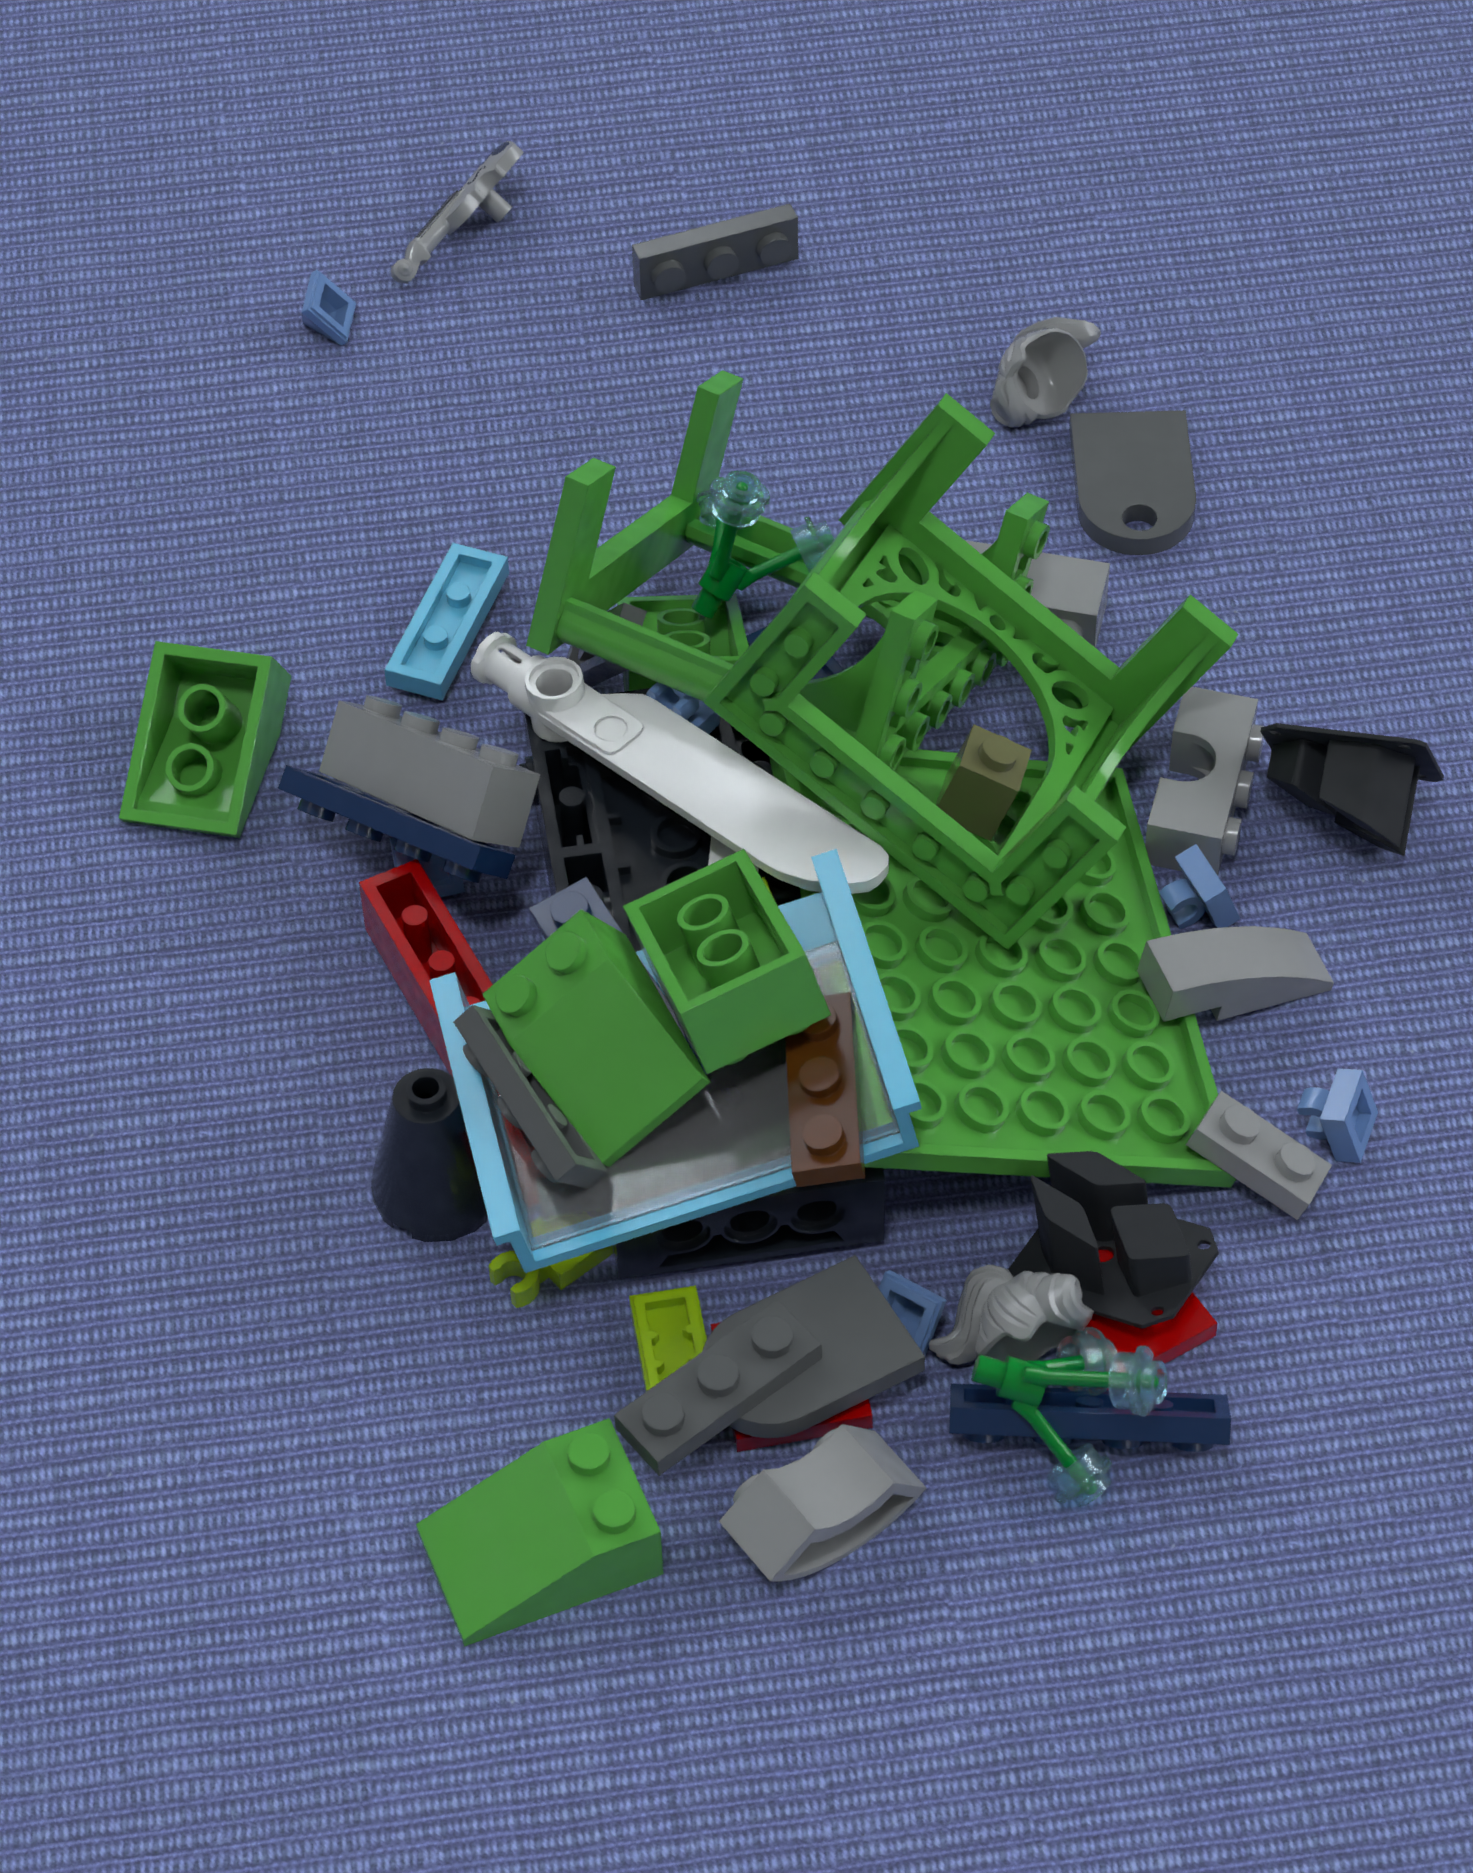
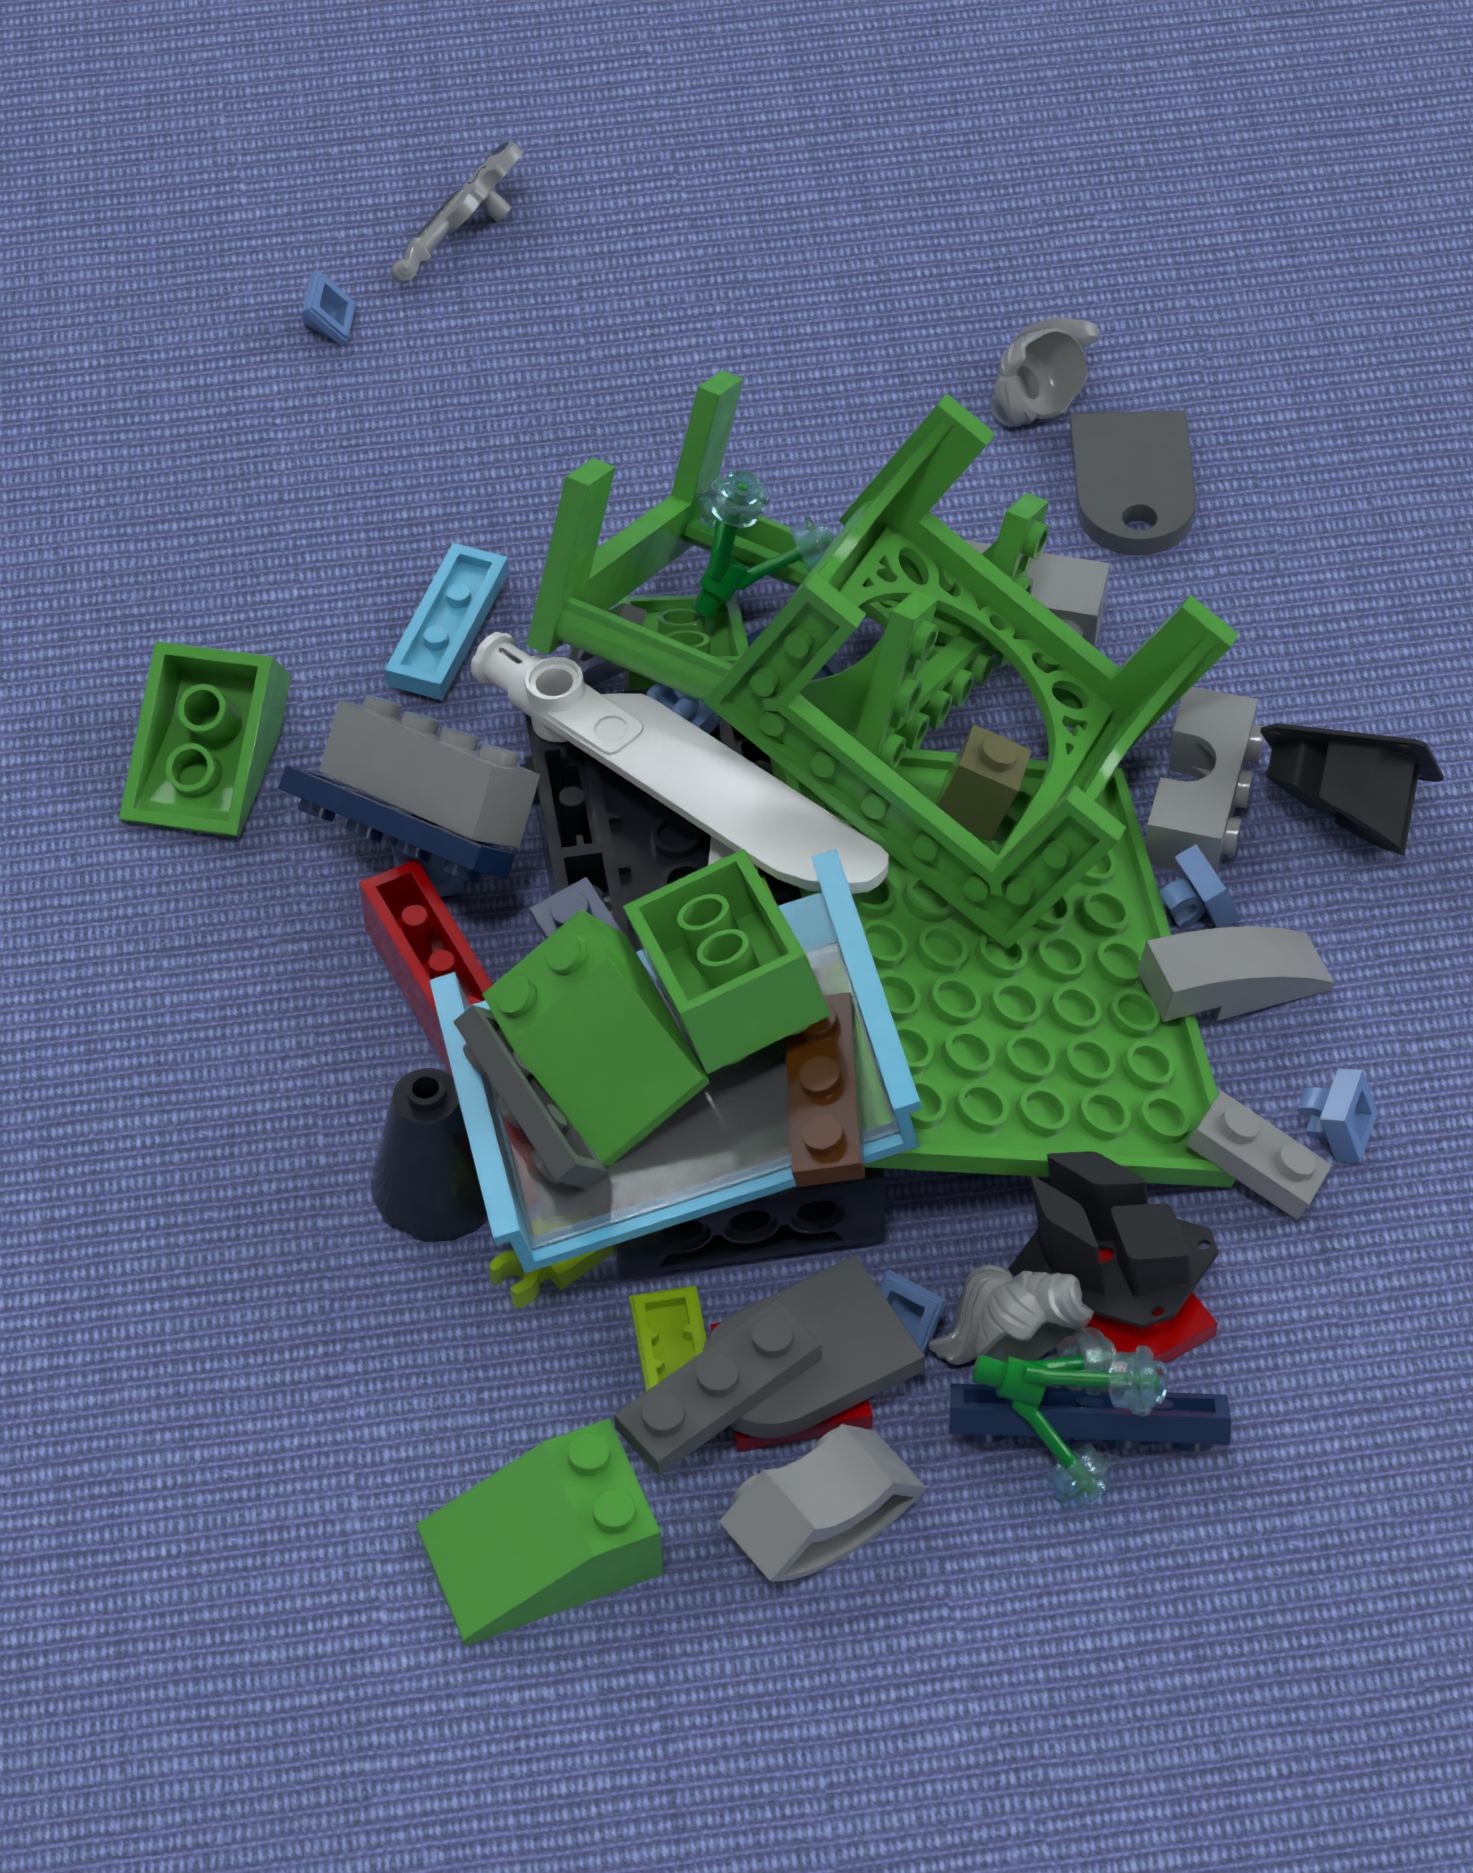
(715, 251): dark grey plate -> none

